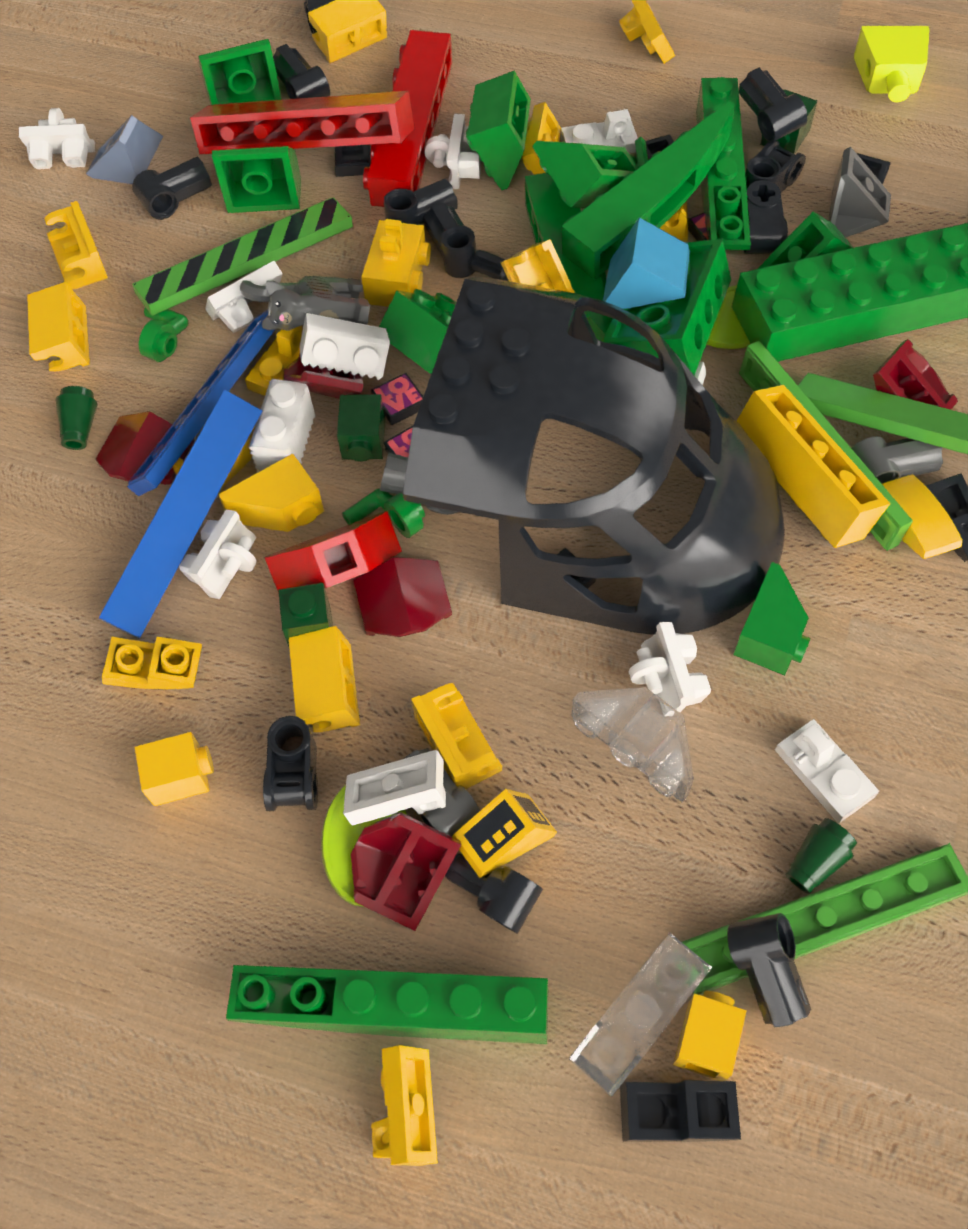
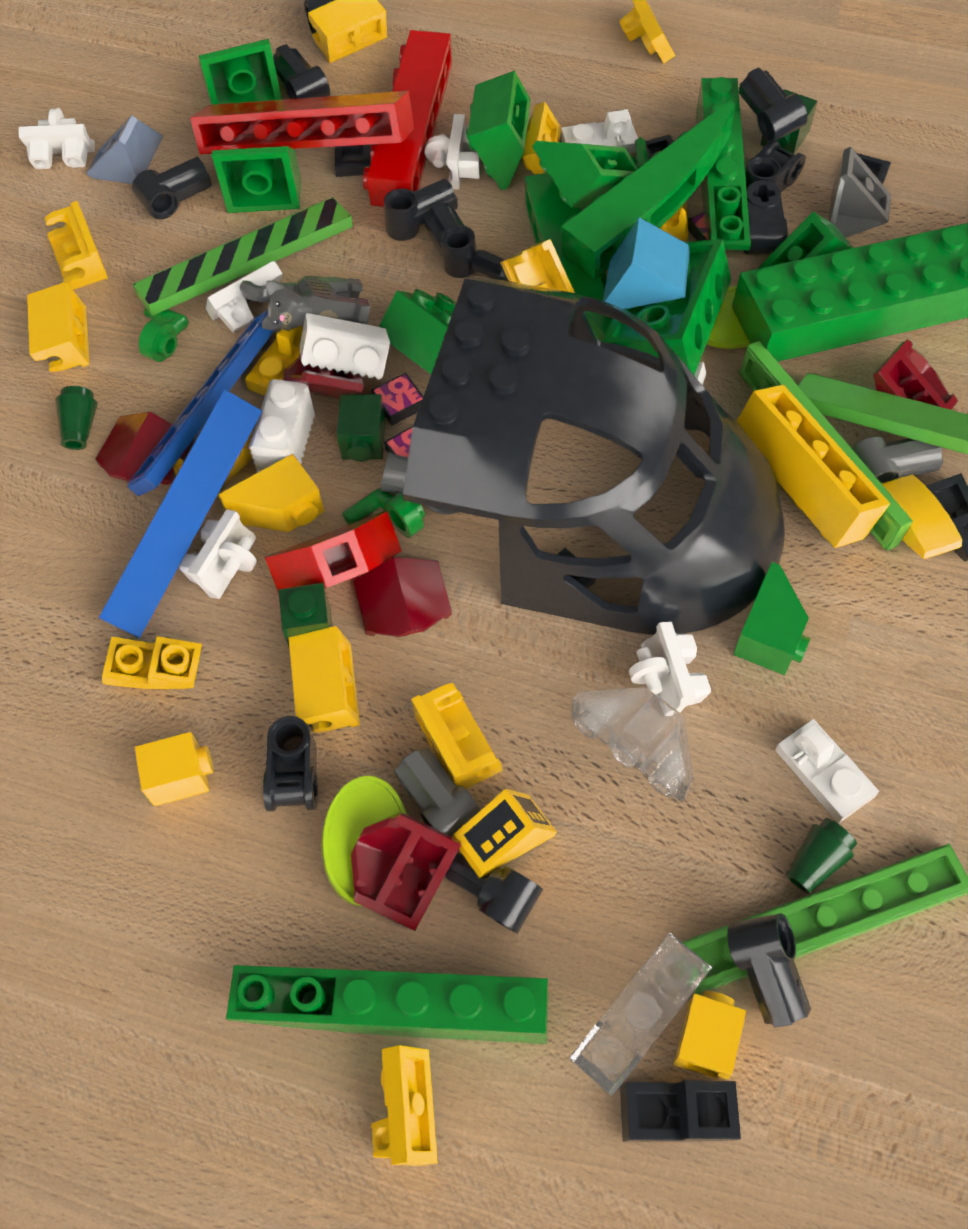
(395, 261): yellow brick -> none
(395, 787): white hinge -> none
(892, 59): neon yellow torso -> none

